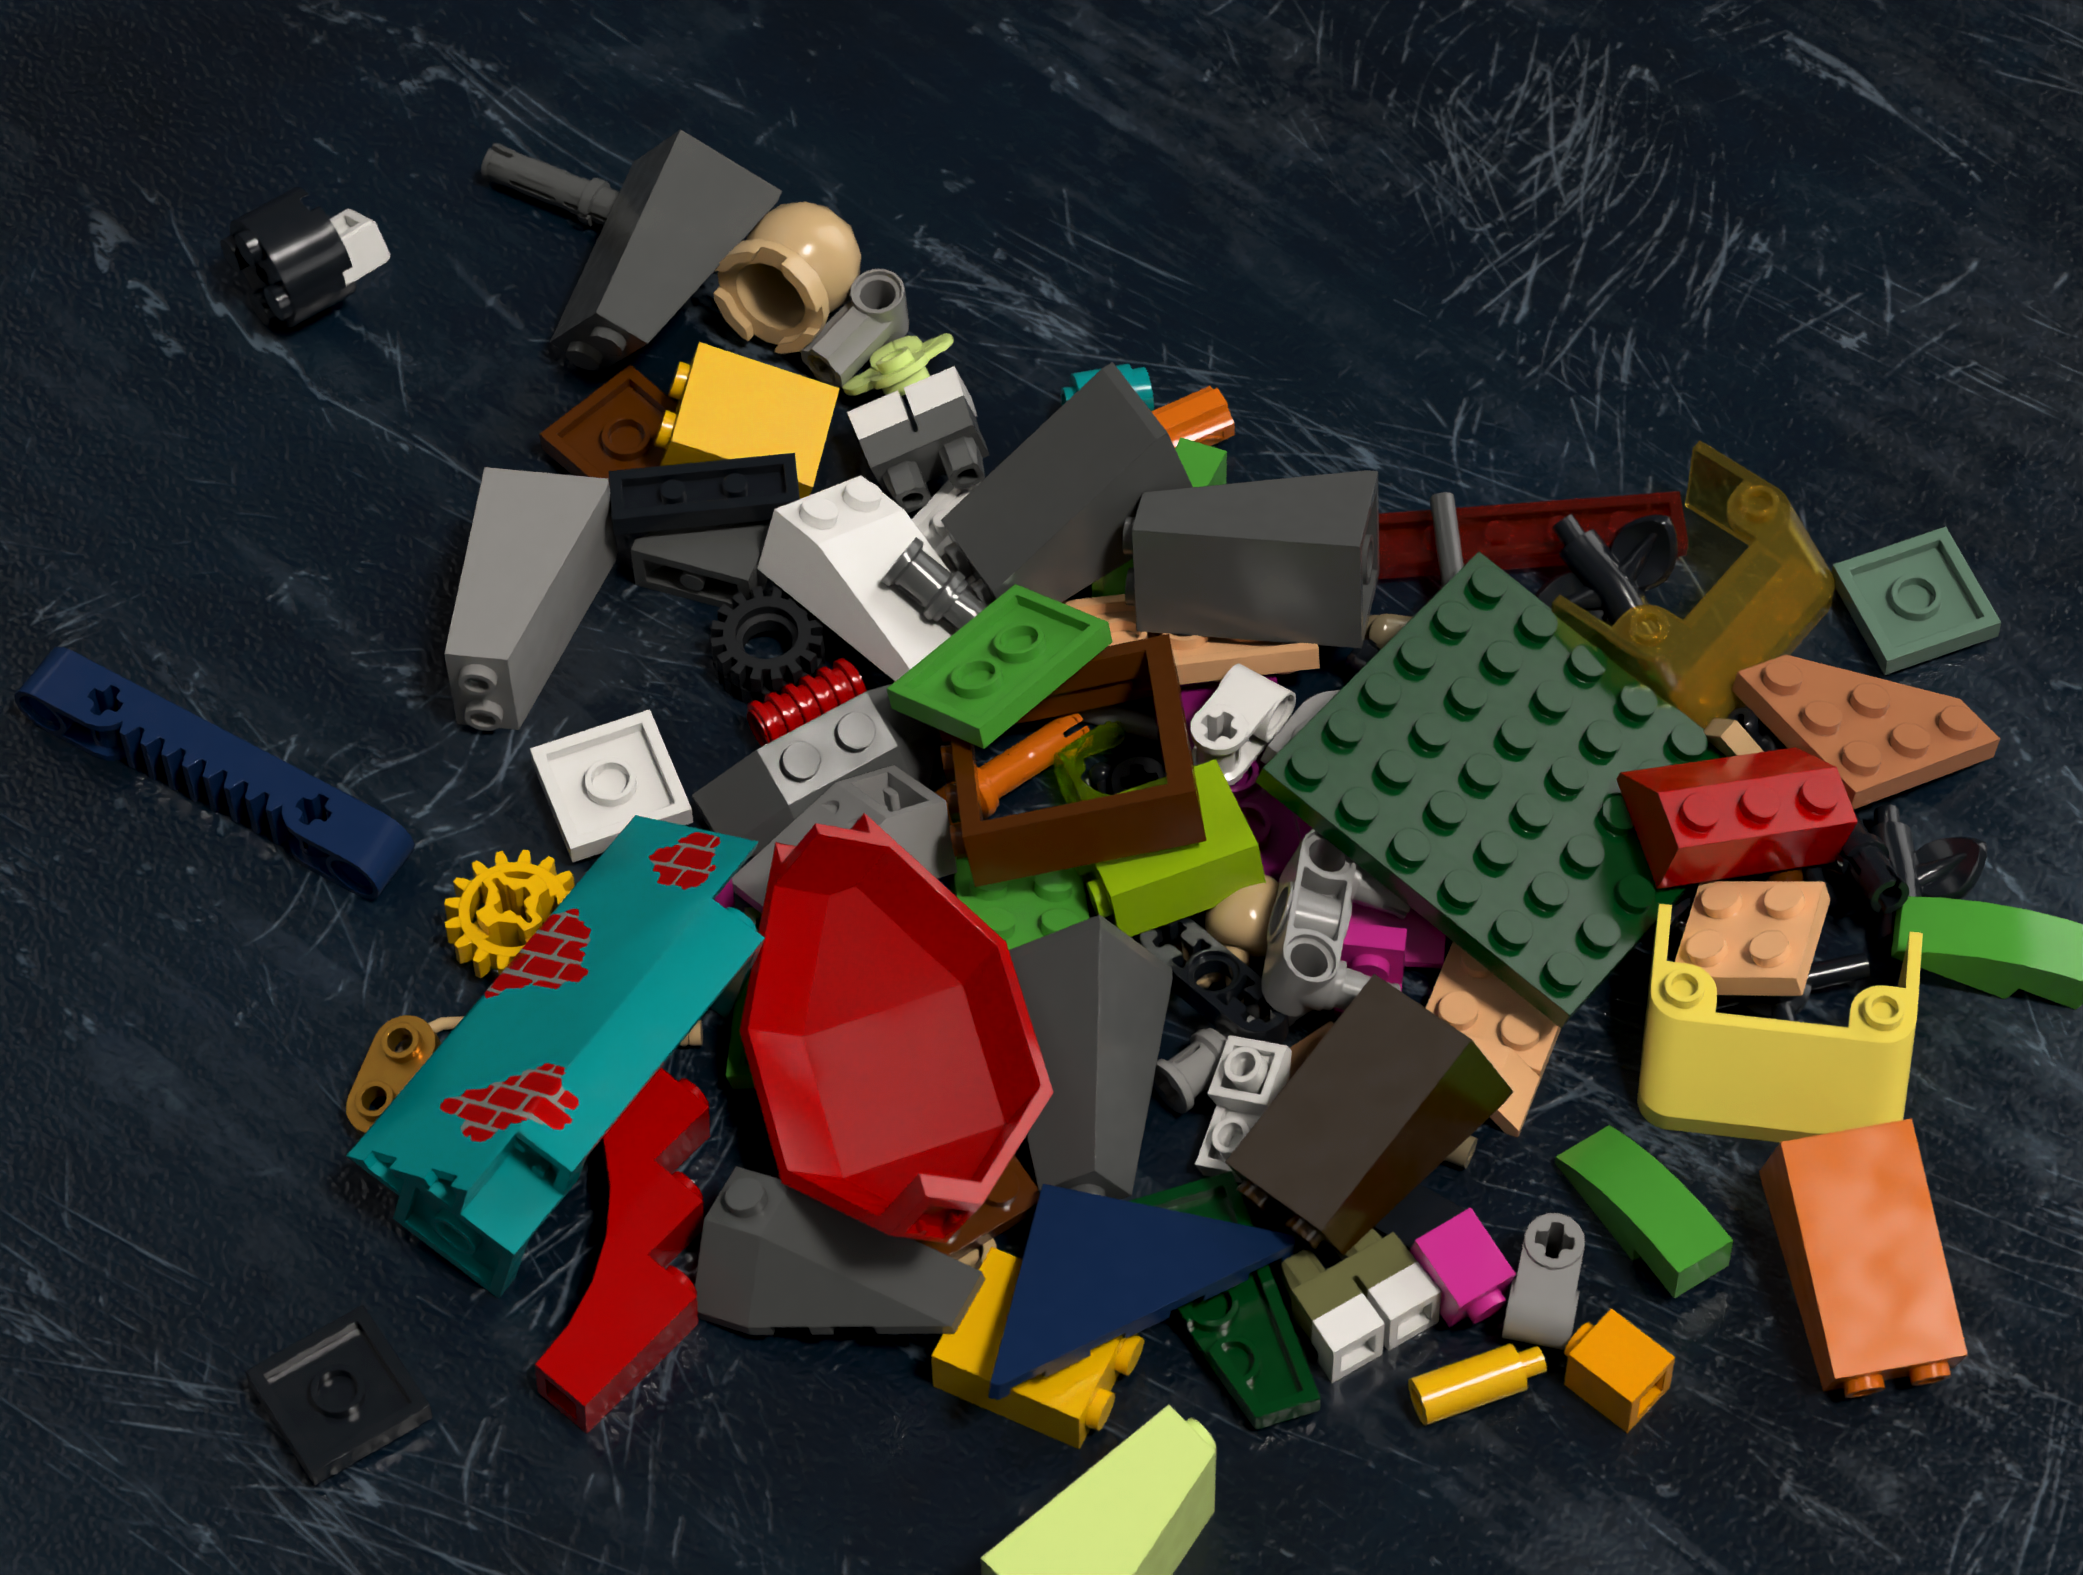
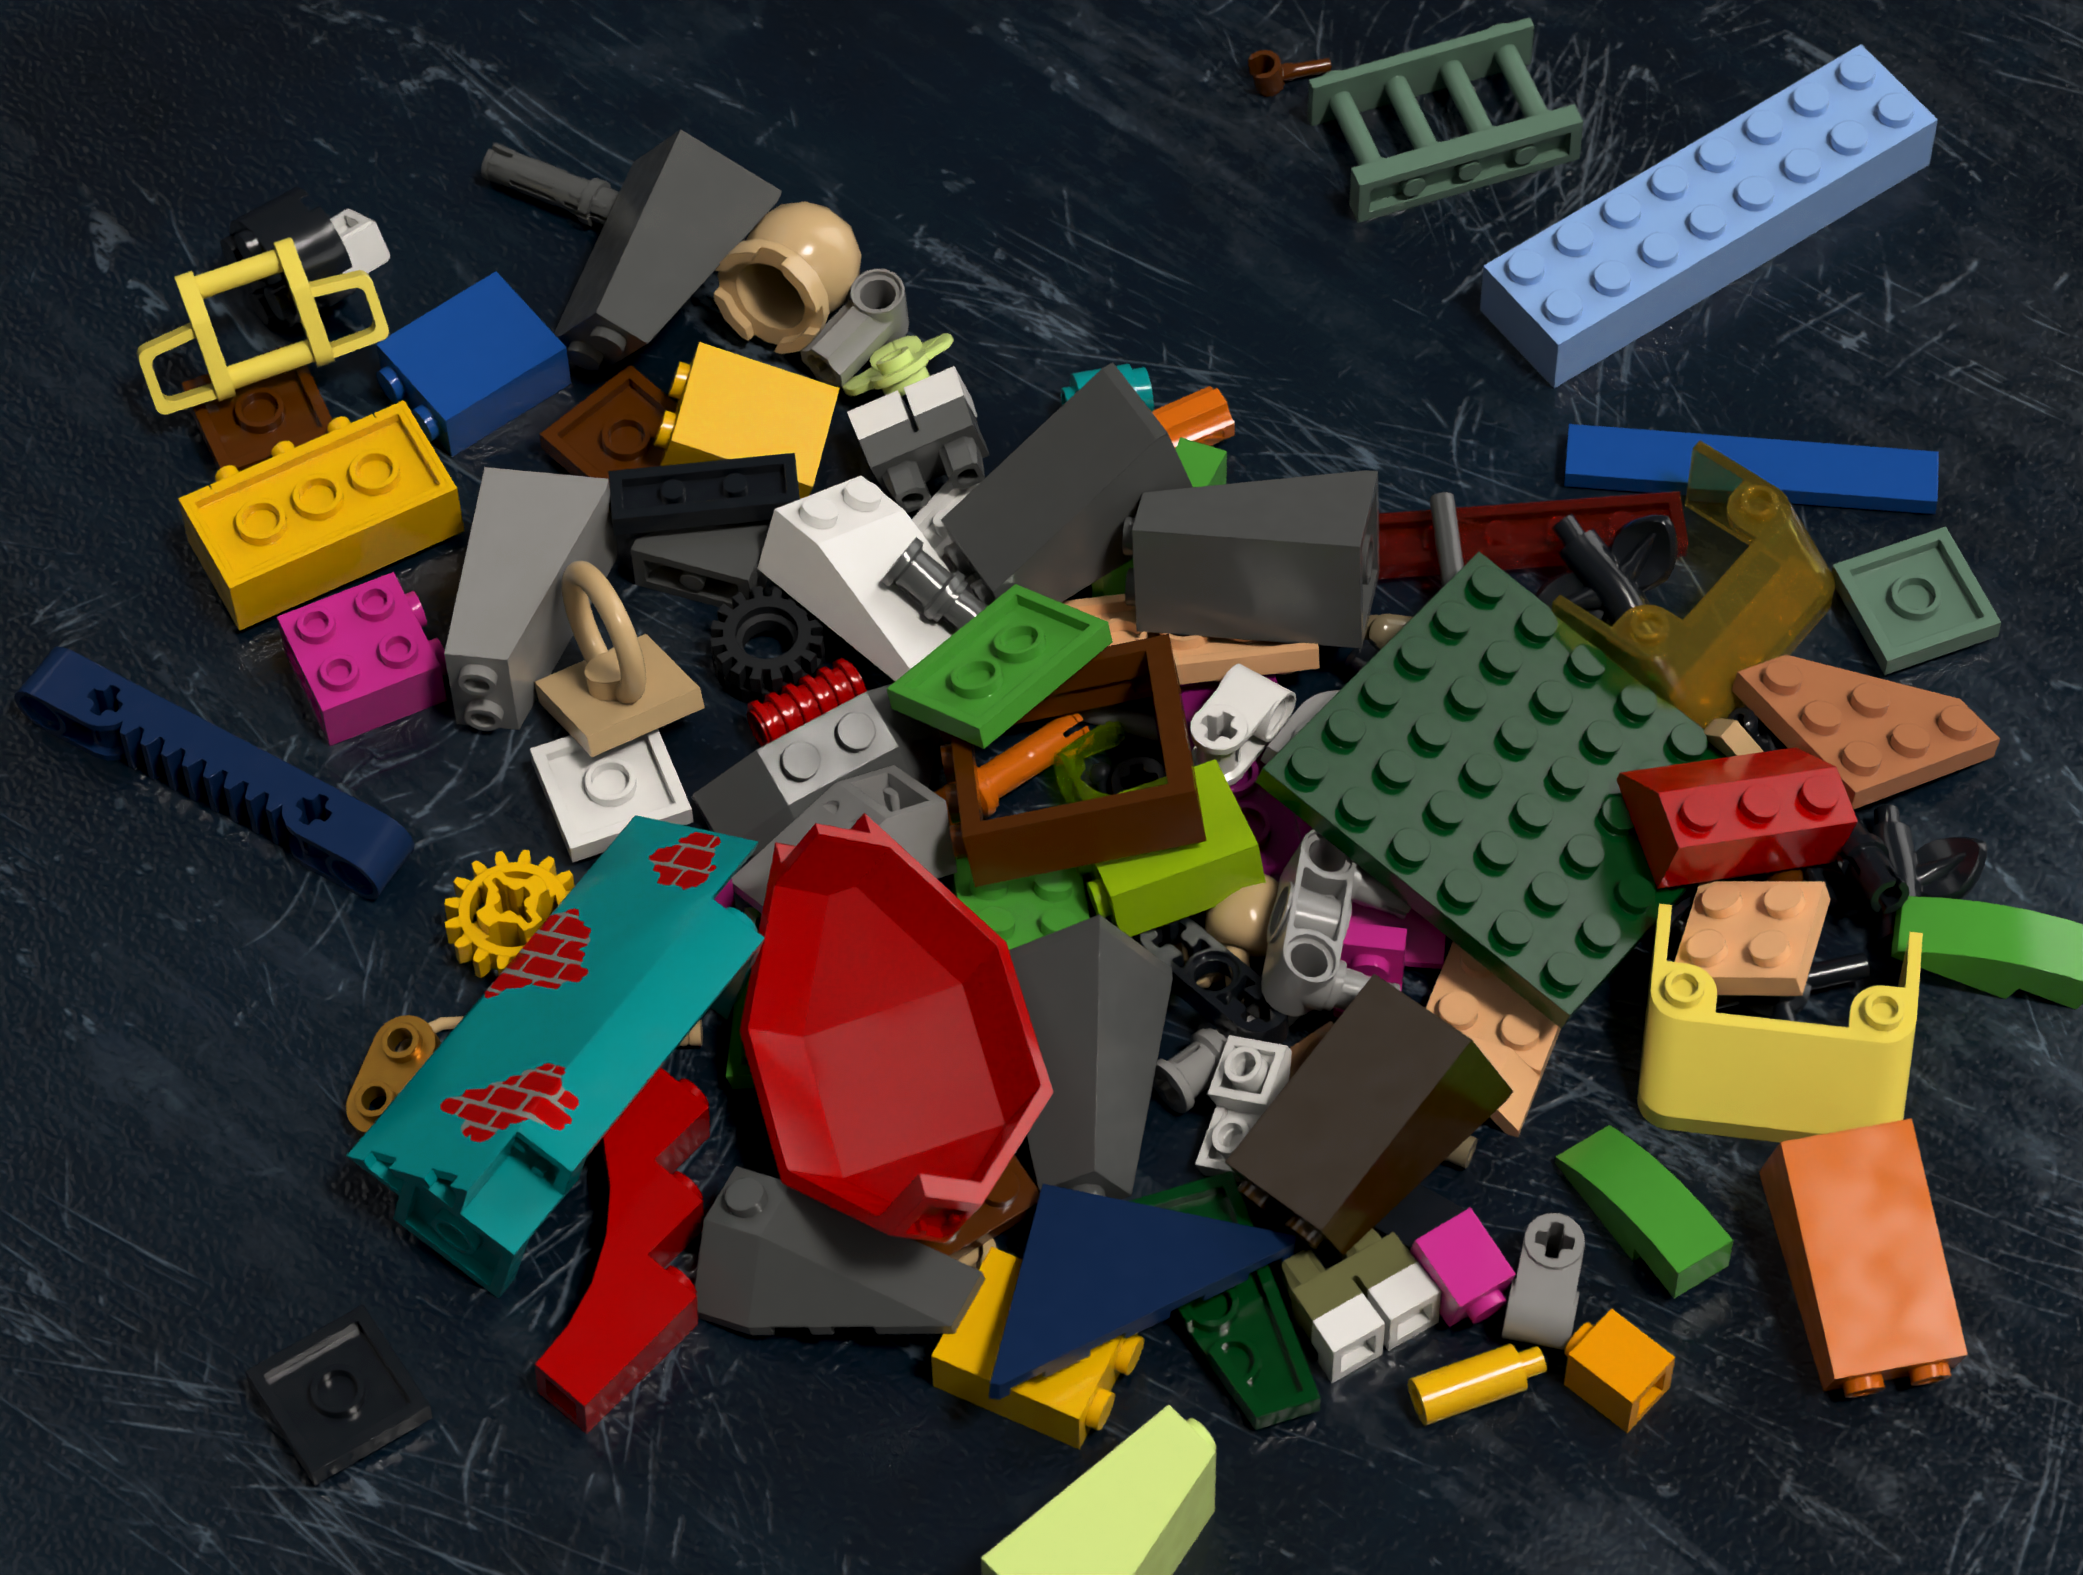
(228, 378): none -> light yellow bar
(260, 416): none -> reddish brown plate
(321, 513): none -> yellow piece
(364, 657): none -> dark pink brick
(472, 364): none -> blue brick
(614, 690): none -> tan tile
(1271, 74): none -> reddish brown hand
(1455, 165): none -> sand green fence
(1707, 215): none -> light blue brick
(1802, 470): none -> blue tile

